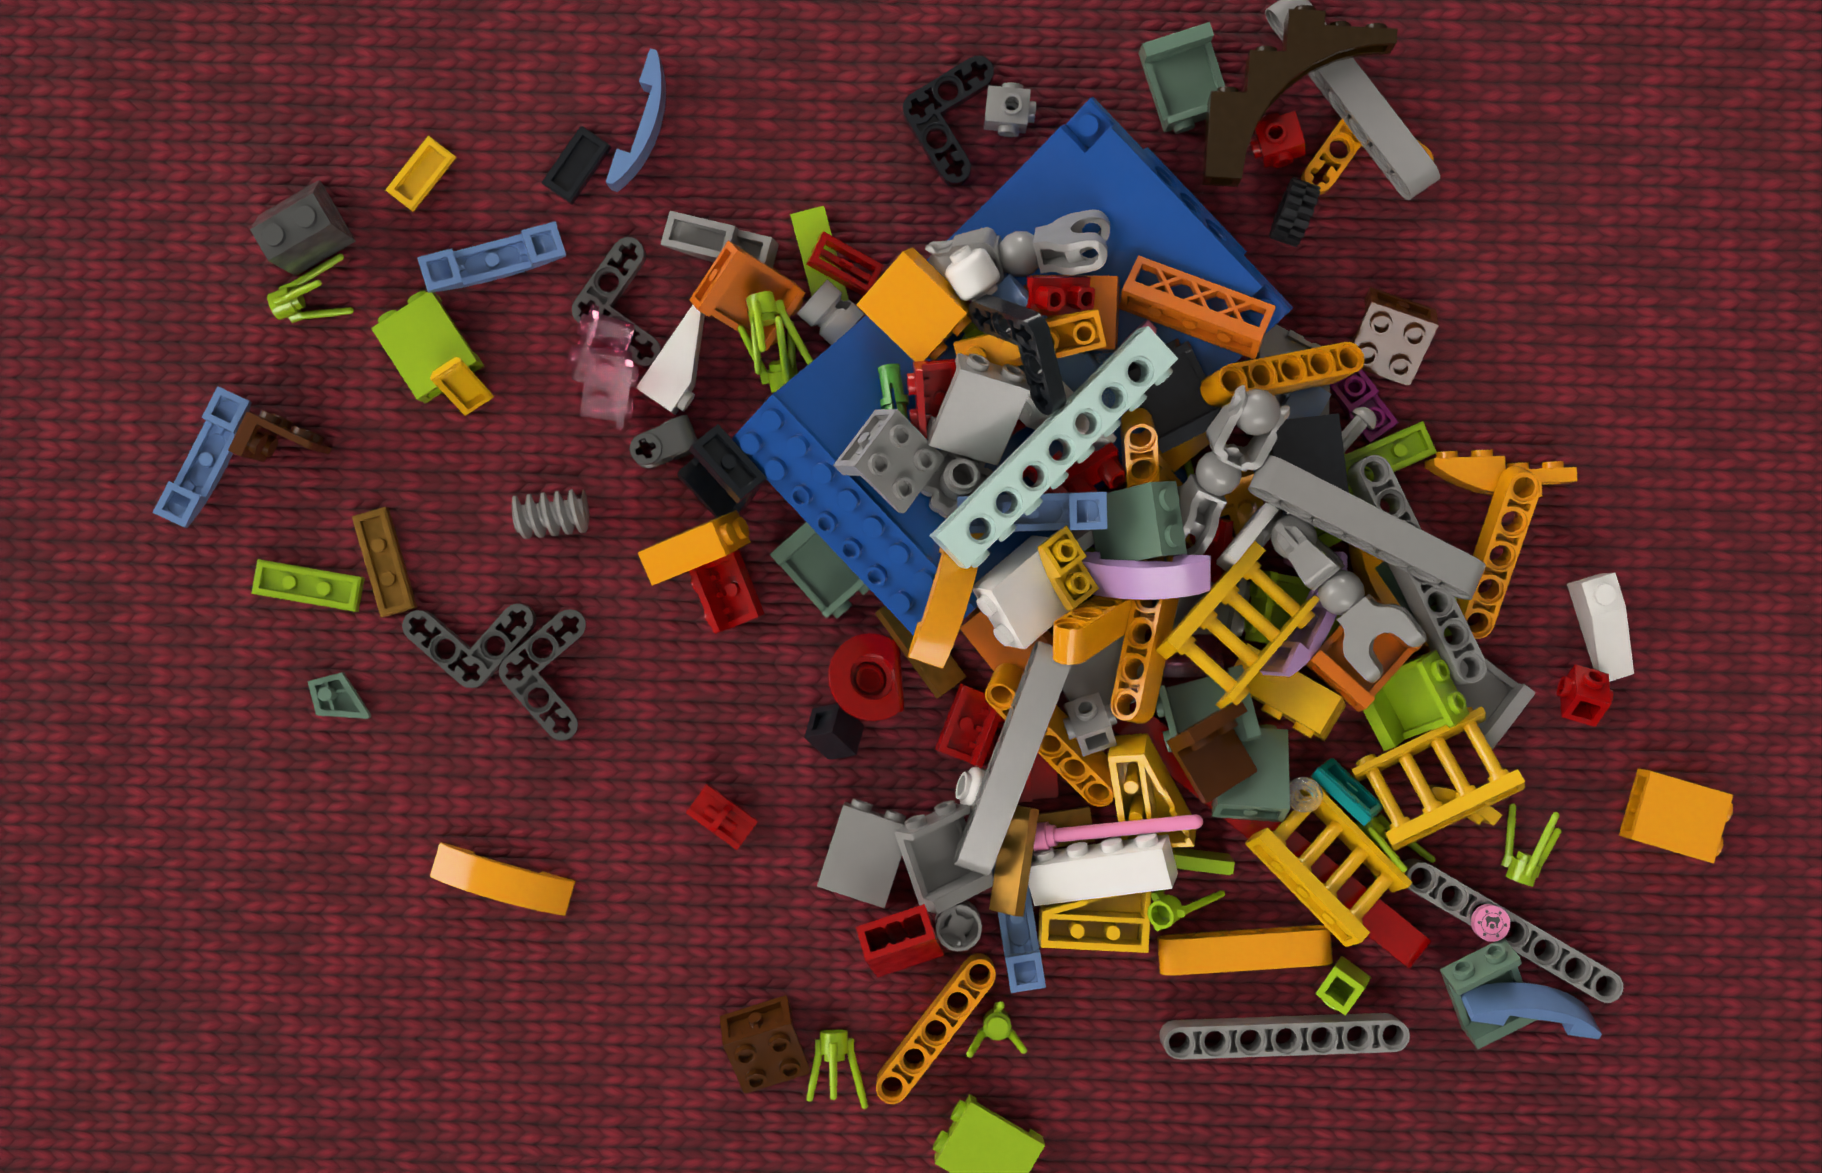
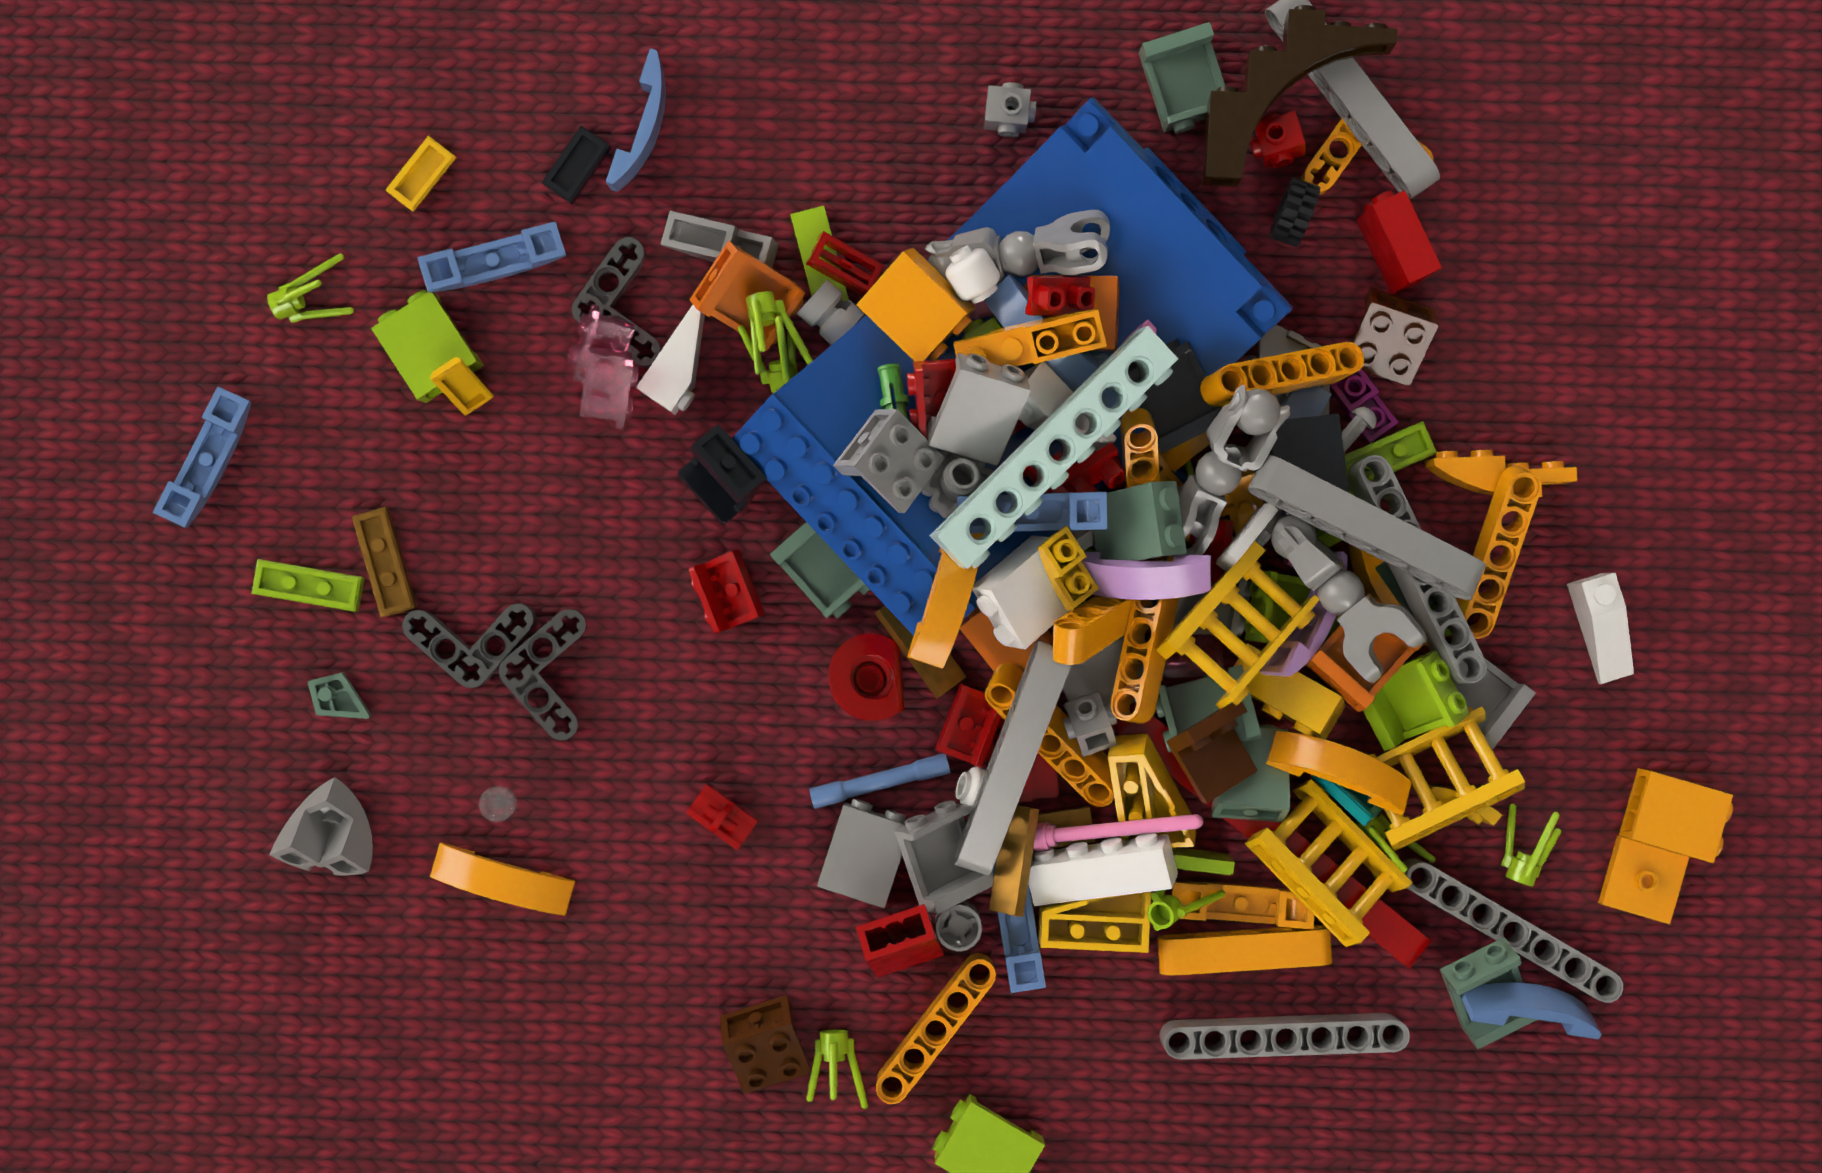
(258, 435): reddish brown bracket -> none
(302, 230): dark grey slope -> none
(327, 833): none -> light grey brick
(497, 803): none -> clear tile
(550, 515): light grey piece -> none
(670, 439): dark grey piece -> none
(695, 547): light orange brick -> none
(834, 732): black panel -> none
(842, 790): none -> medium blue piece
(935, 122): black beam -> none
(997, 1027): lime plant -> none
(1035, 344): black beam -> none
(1191, 318): orange fence -> none
(1245, 904): none -> light orange slope
(1302, 803): clear plate -> none
(1342, 766): none -> light orange slope
(1343, 986): lime brick -> none
(1397, 241): none -> red brick
(1490, 922): bright pink tile -> none
(1584, 695): red brick -> none
(1643, 880): none -> light orange plate

